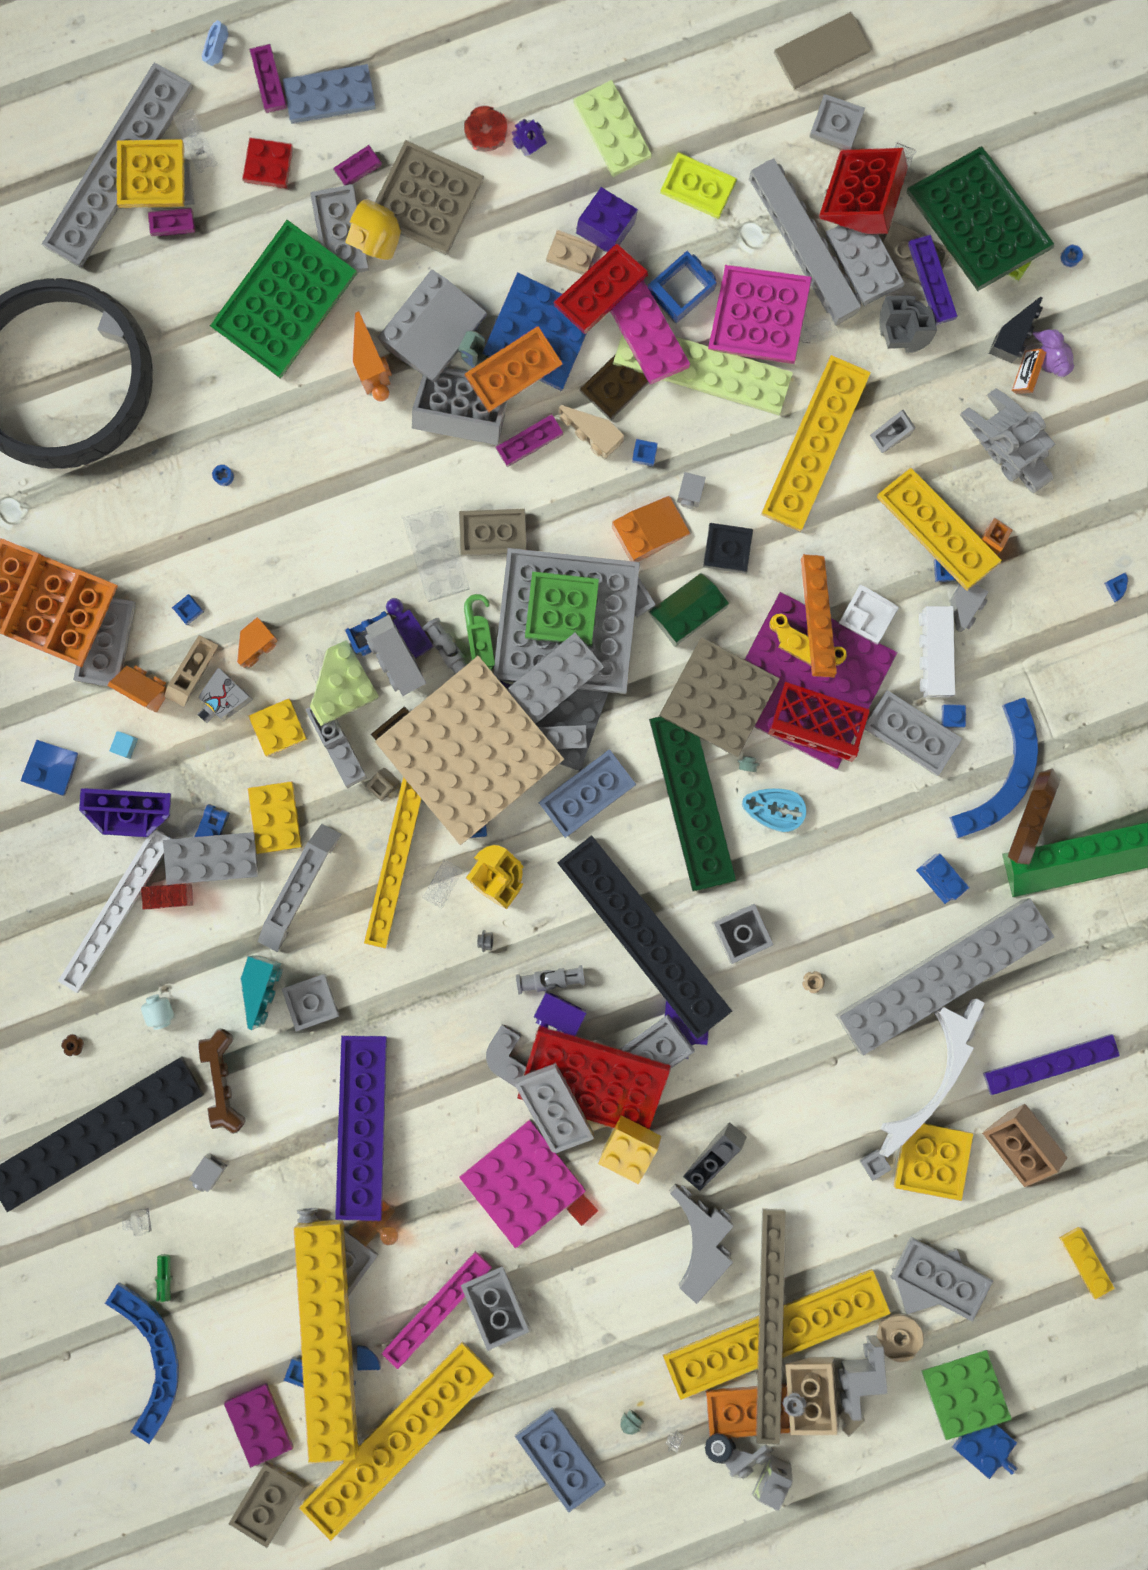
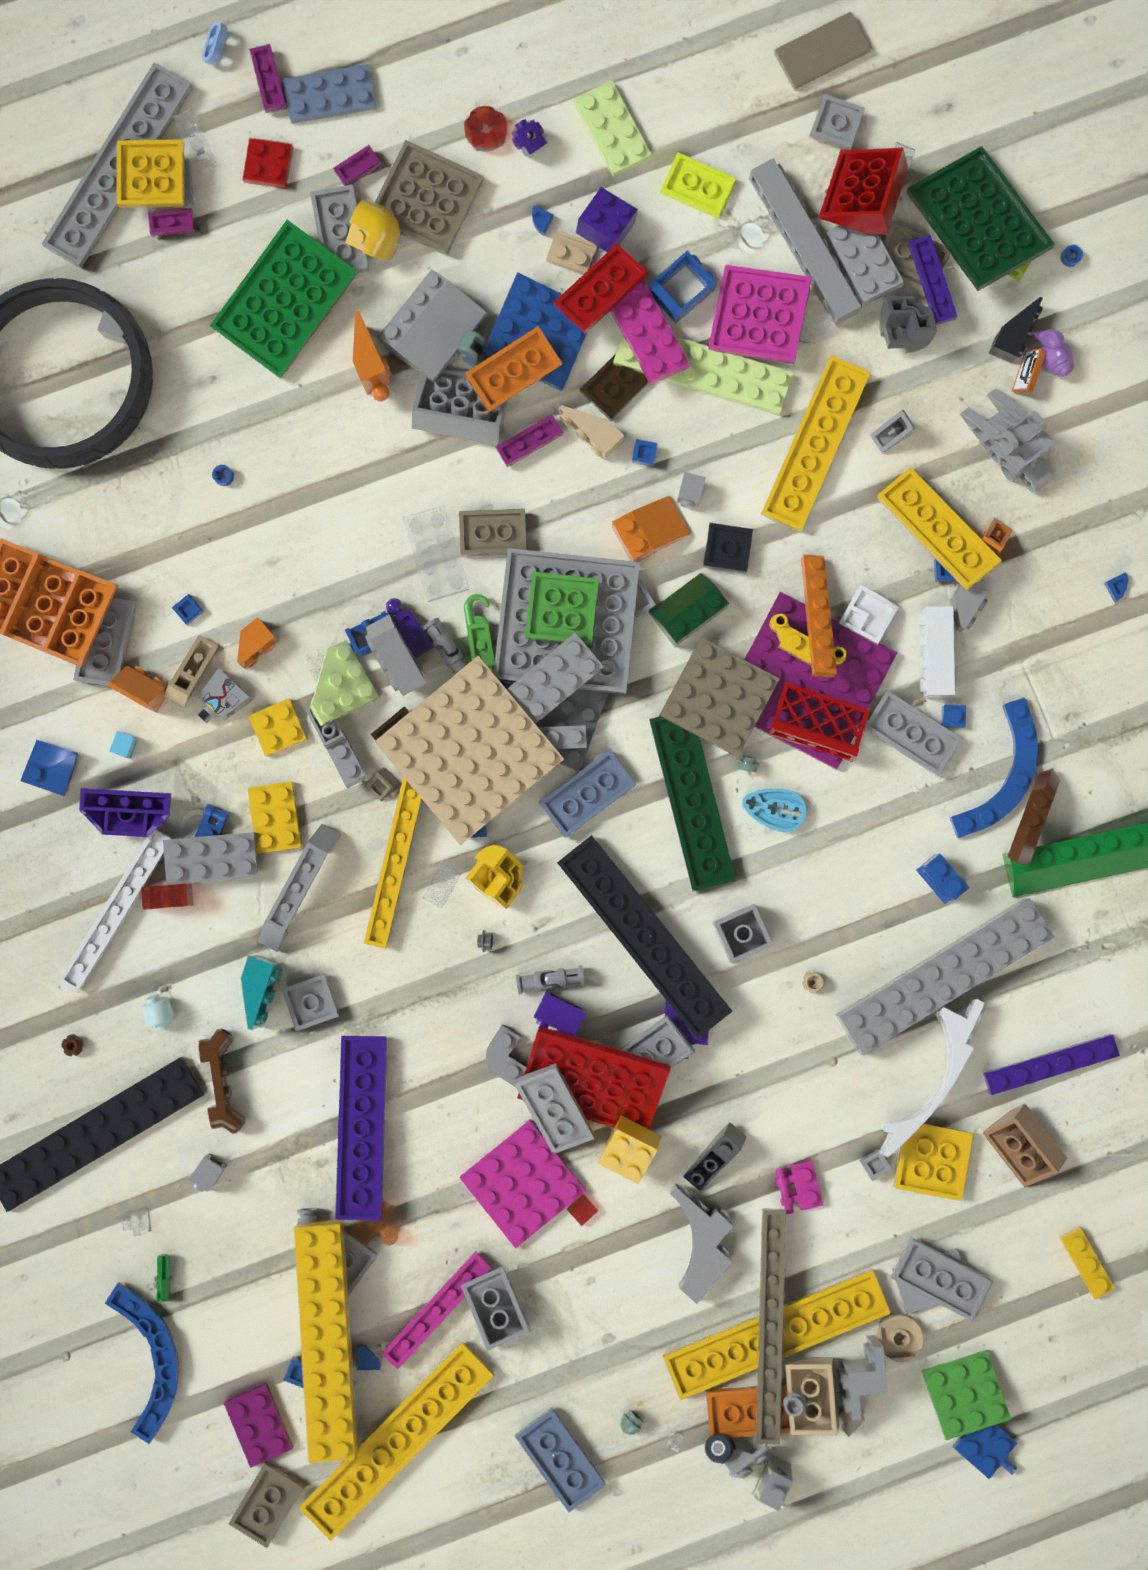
(541, 219): none -> blue tile
(805, 1185): none -> dark pink plate

